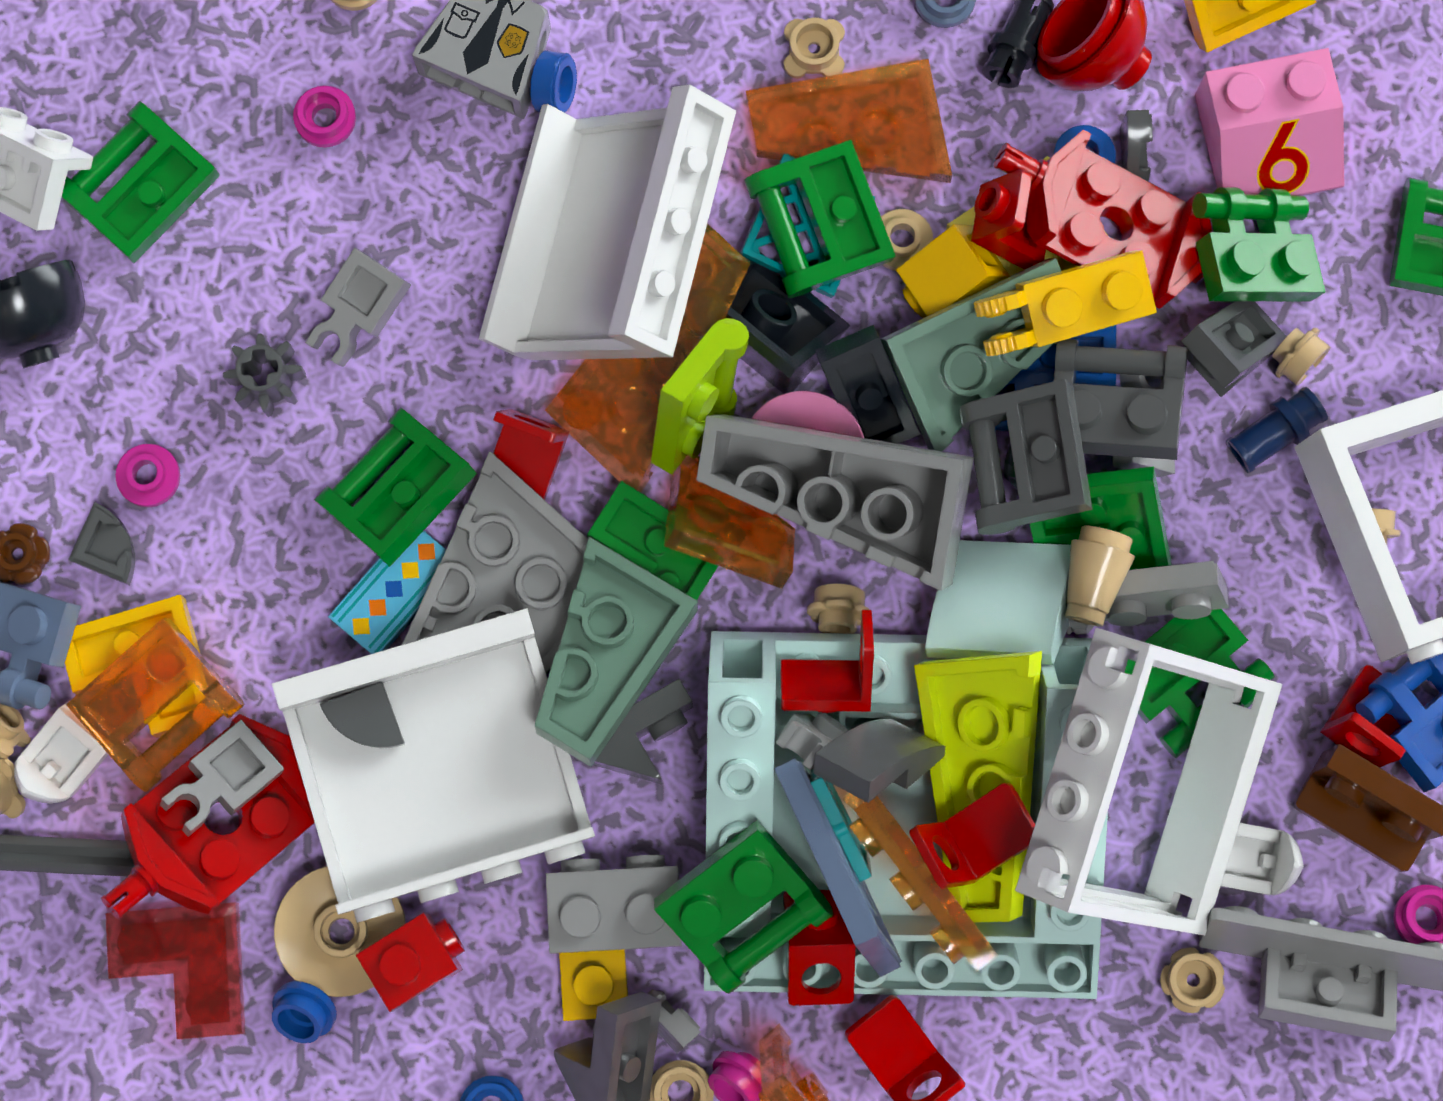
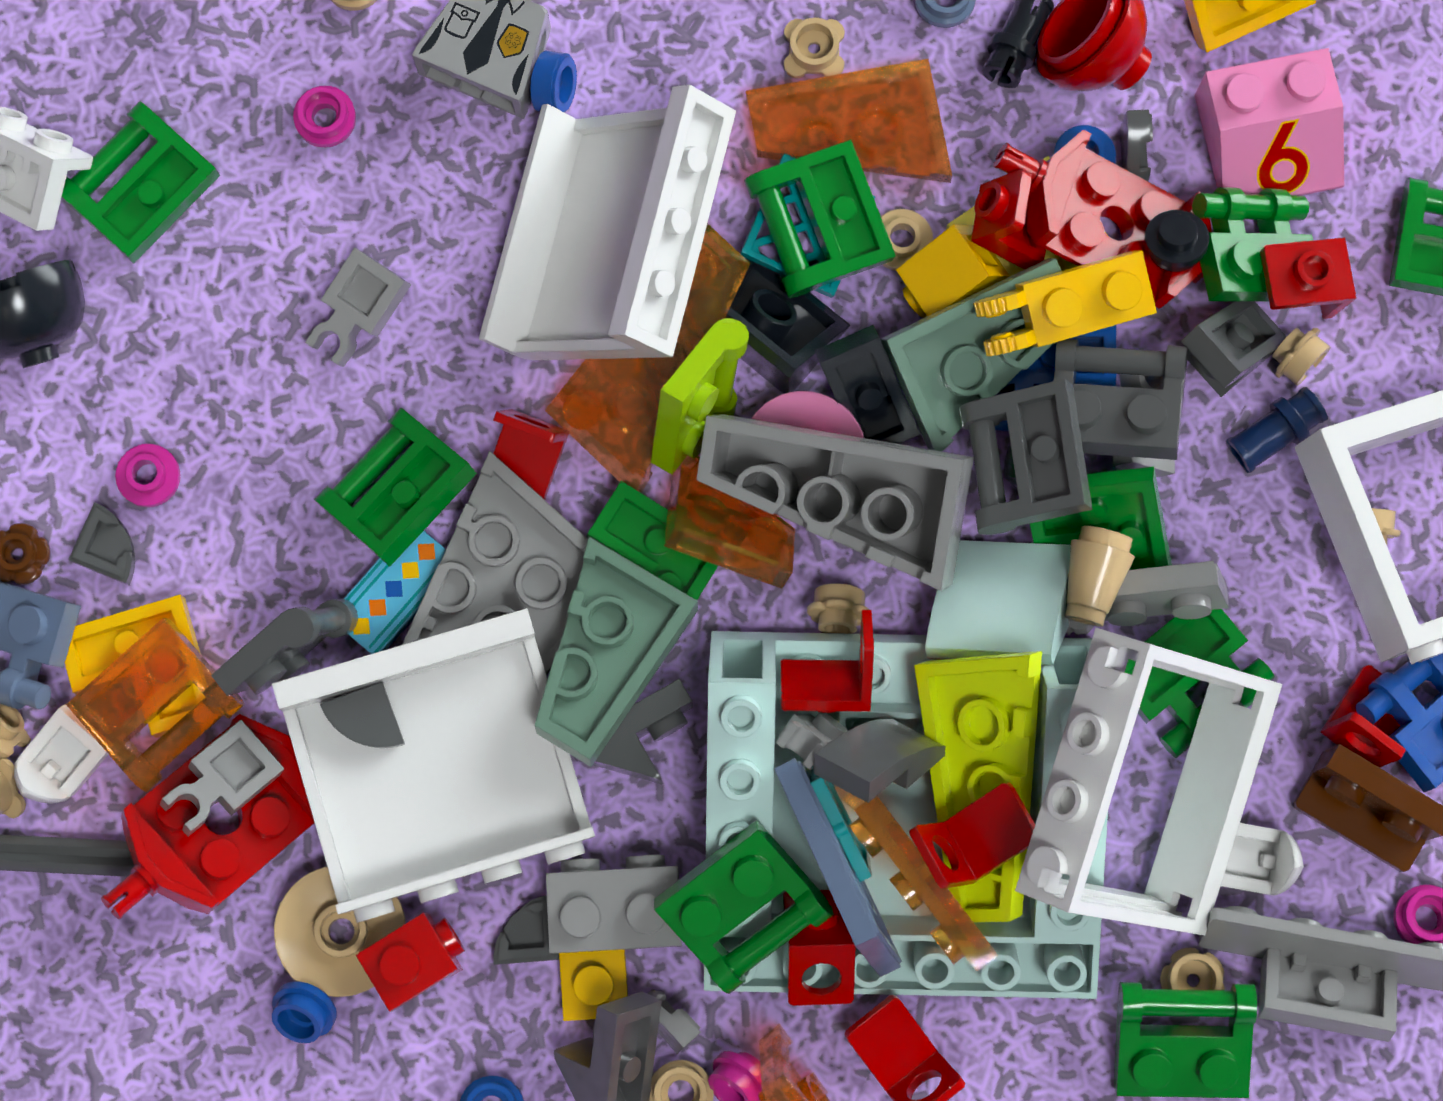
(200, 953): clear red plate -> none
(278, 384): dark grey gear -> none
(282, 646): none -> dark grey plate
(525, 936): none -> dark grey tile
(1176, 240): none -> black plate
(1184, 1057): none -> green plate
(1309, 275): none -> red bracket

